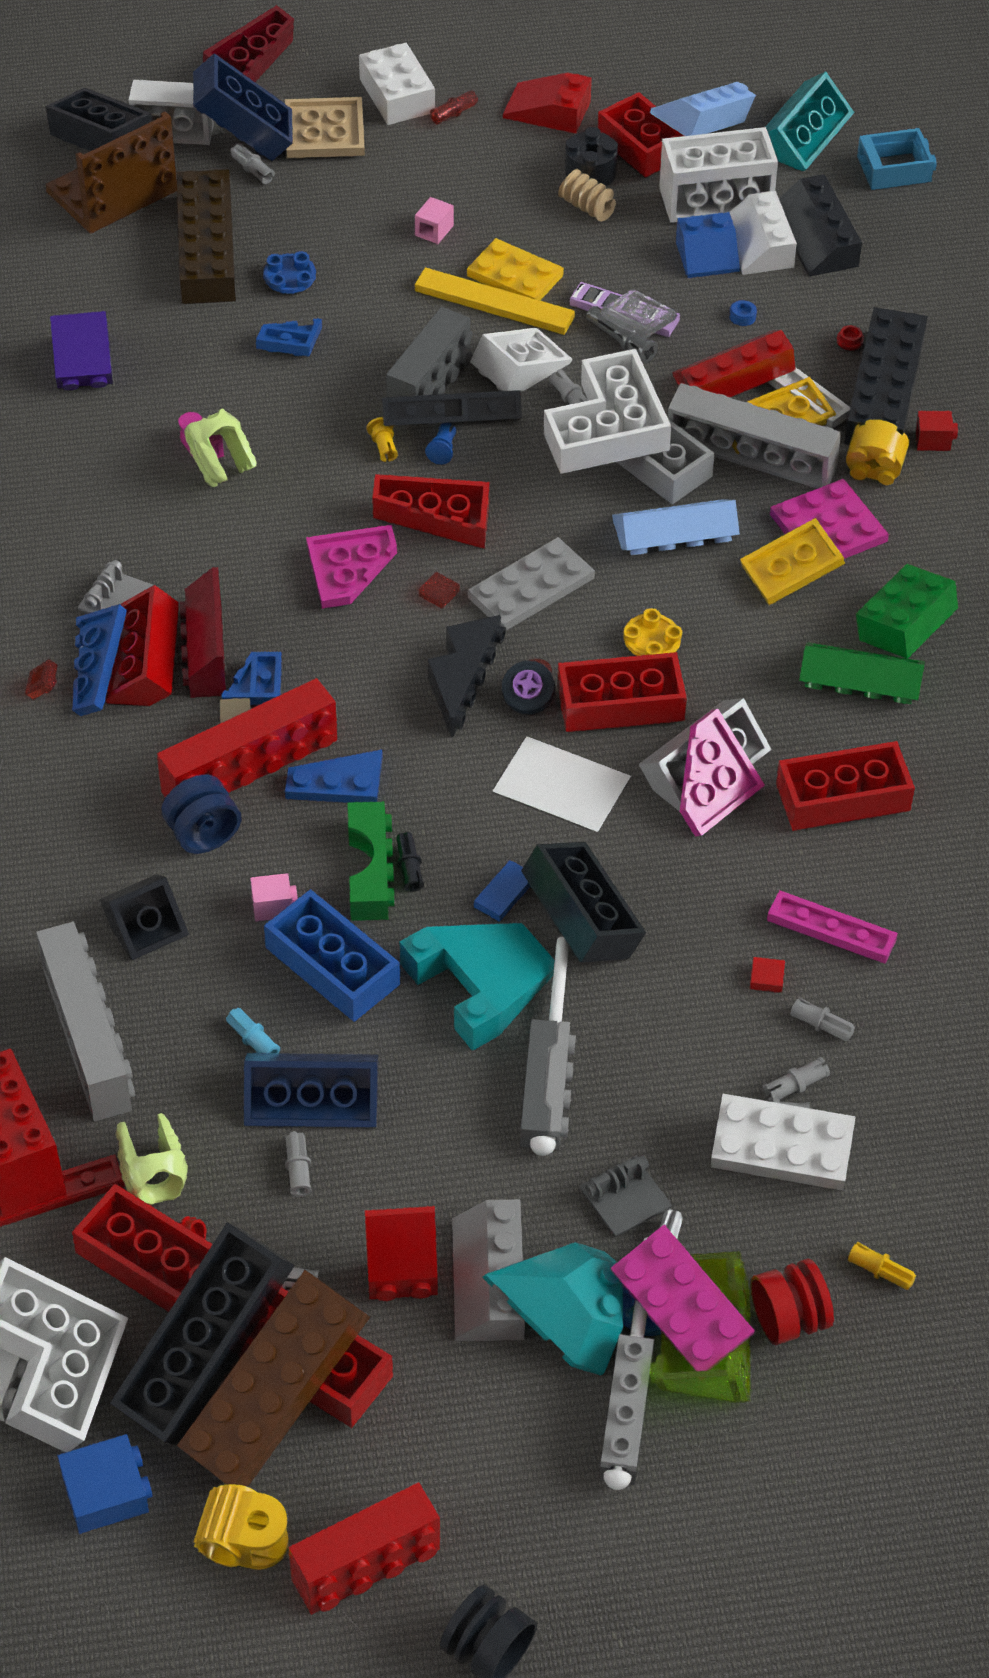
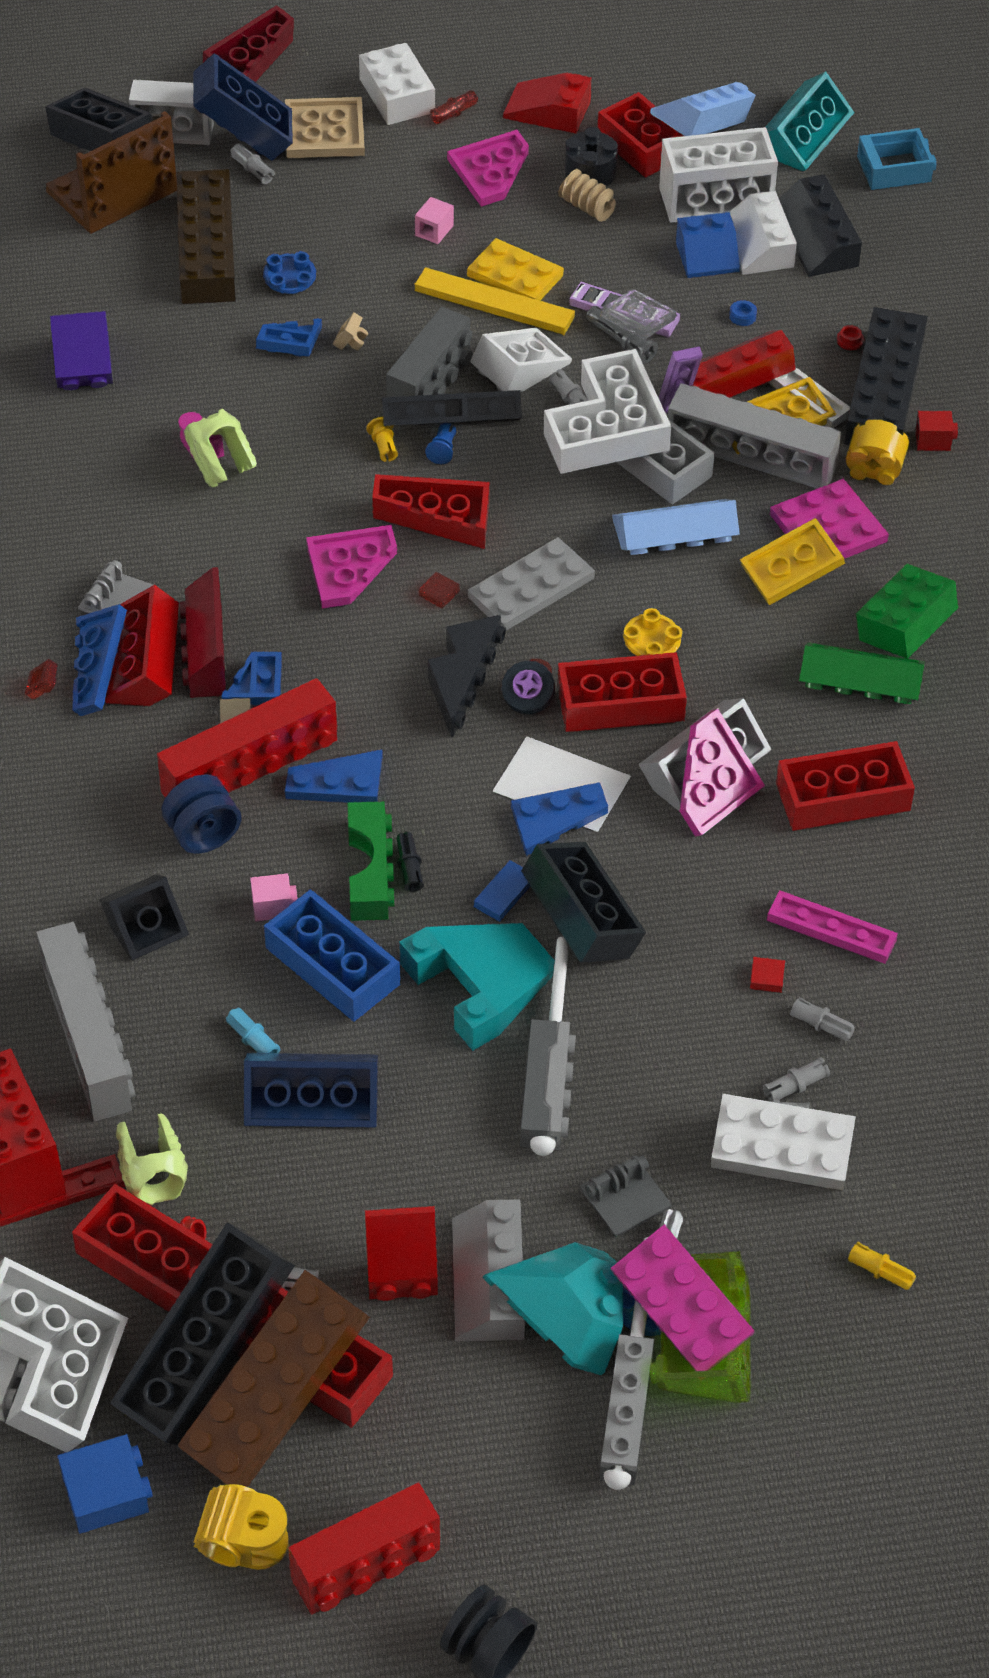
(298, 1164): light grey axle -> none
(351, 333): none -> tan tile
(490, 165): none -> dark pink plate
(550, 814): none -> blue wing
(681, 369): none -> medium lavender tile
(792, 1301): red wheel -> none

